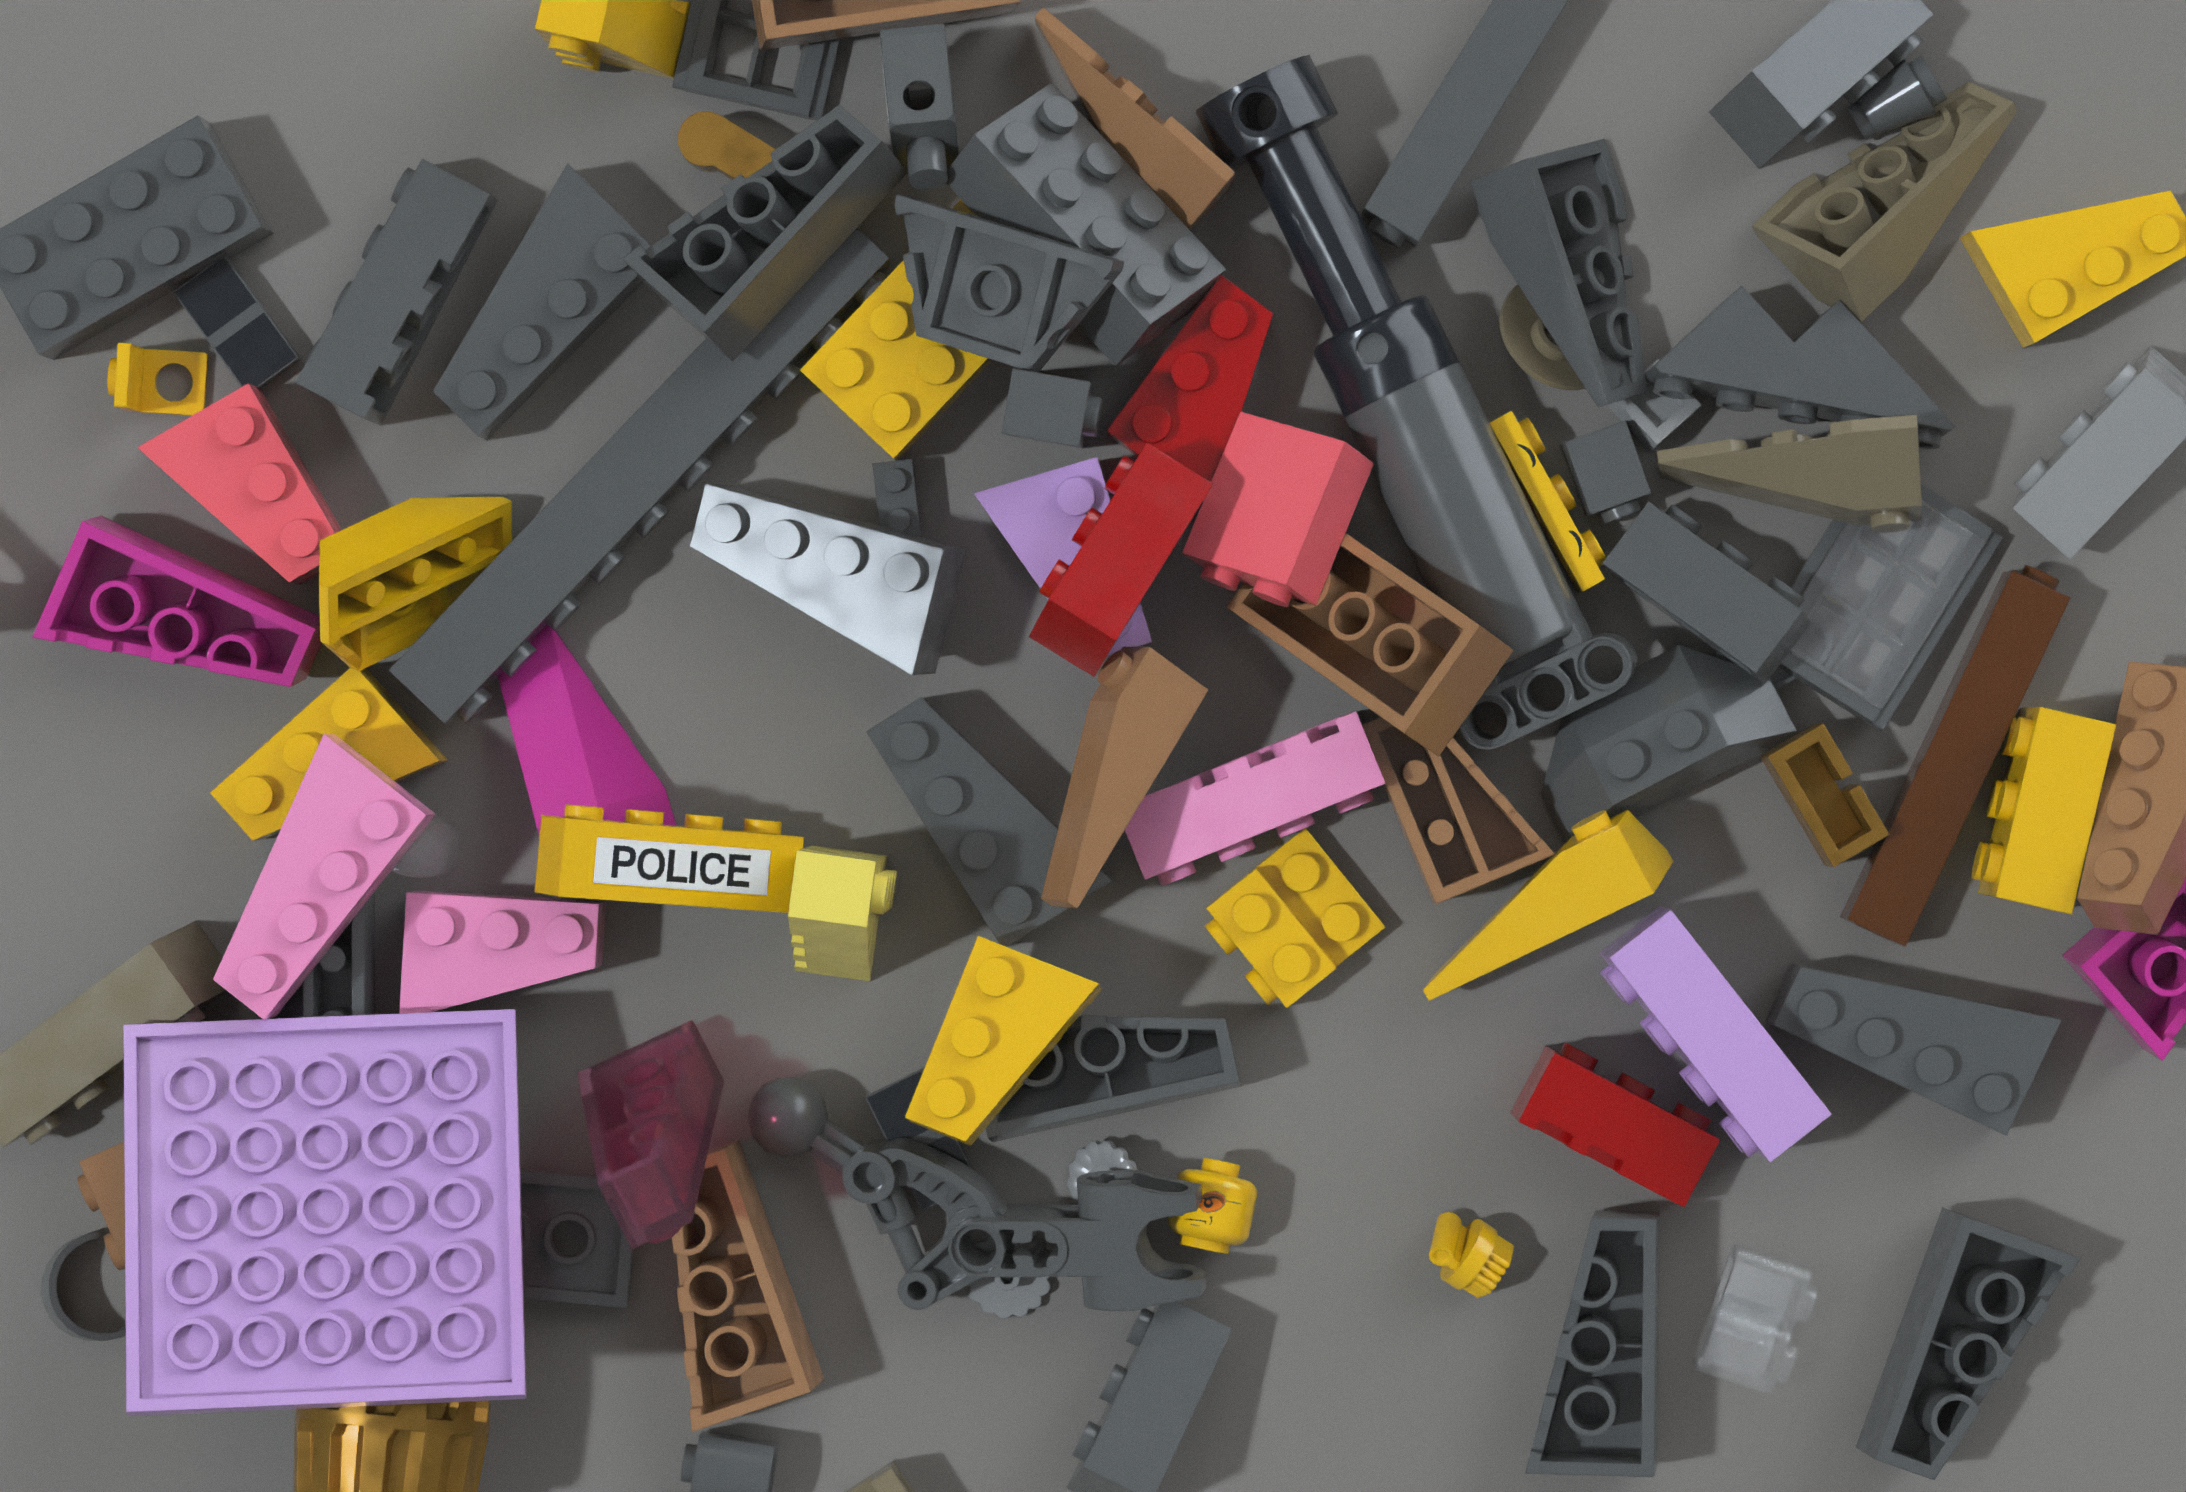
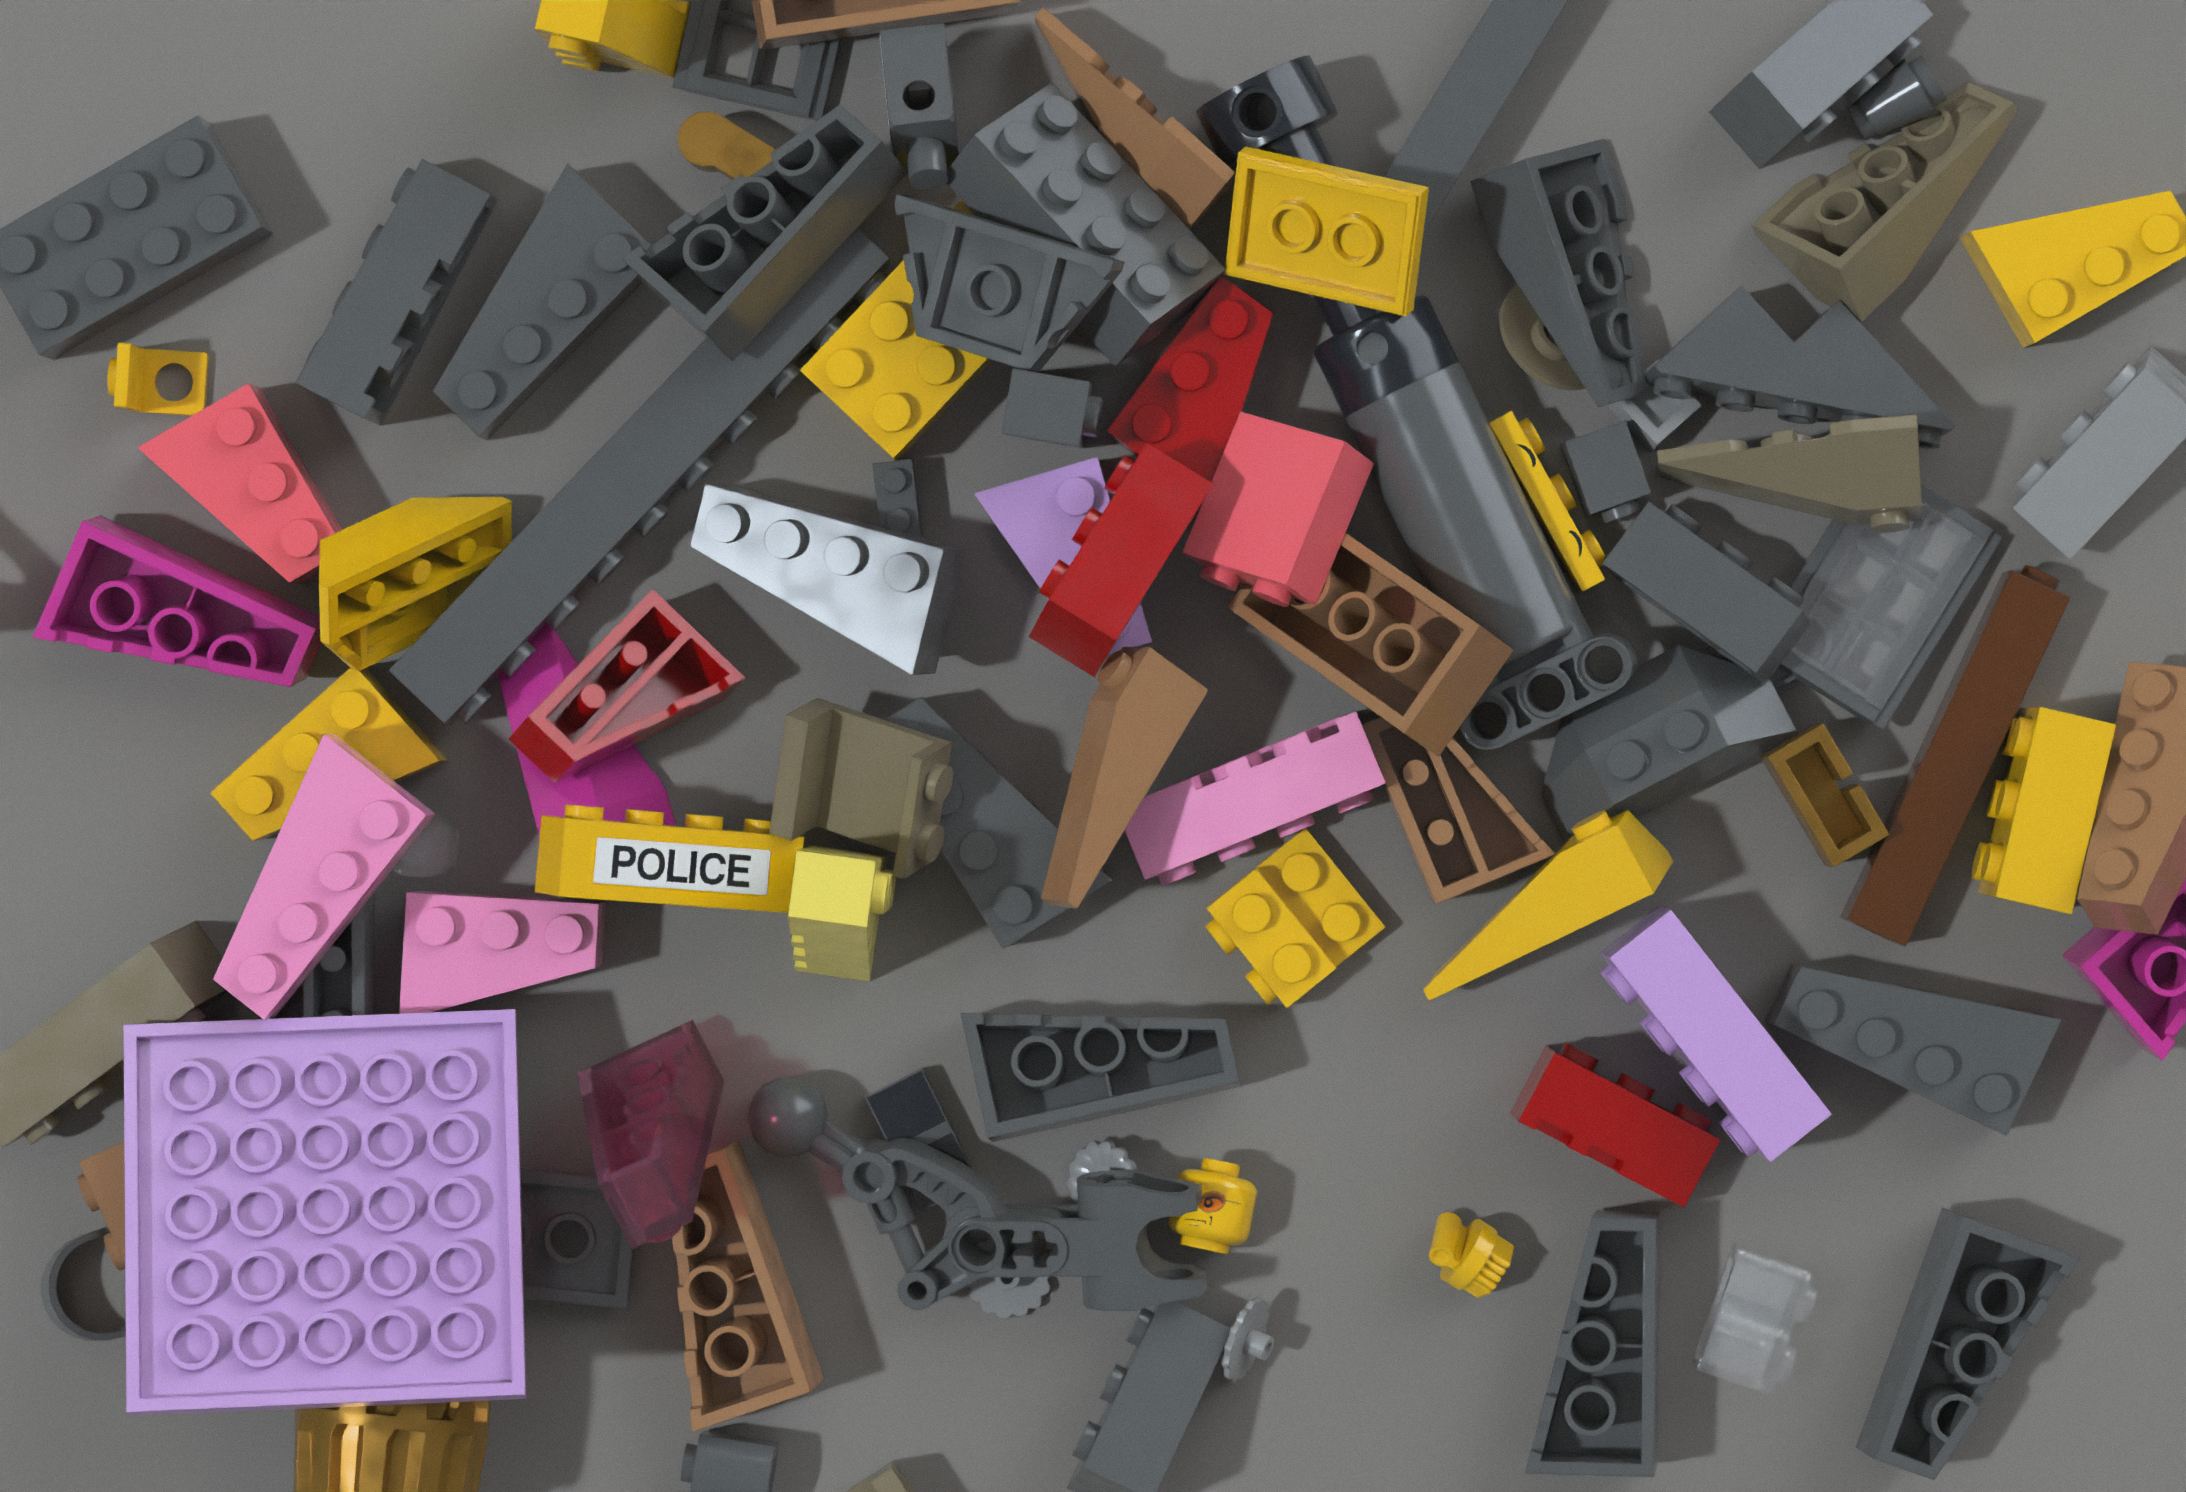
(237, 324): black tile -> none
(626, 690): none -> wedge
(862, 782): none -> dark tan panel
(993, 1036): yellow wedge -> none
(1247, 1340): none -> light grey piece
(1326, 231): none -> yellow tile

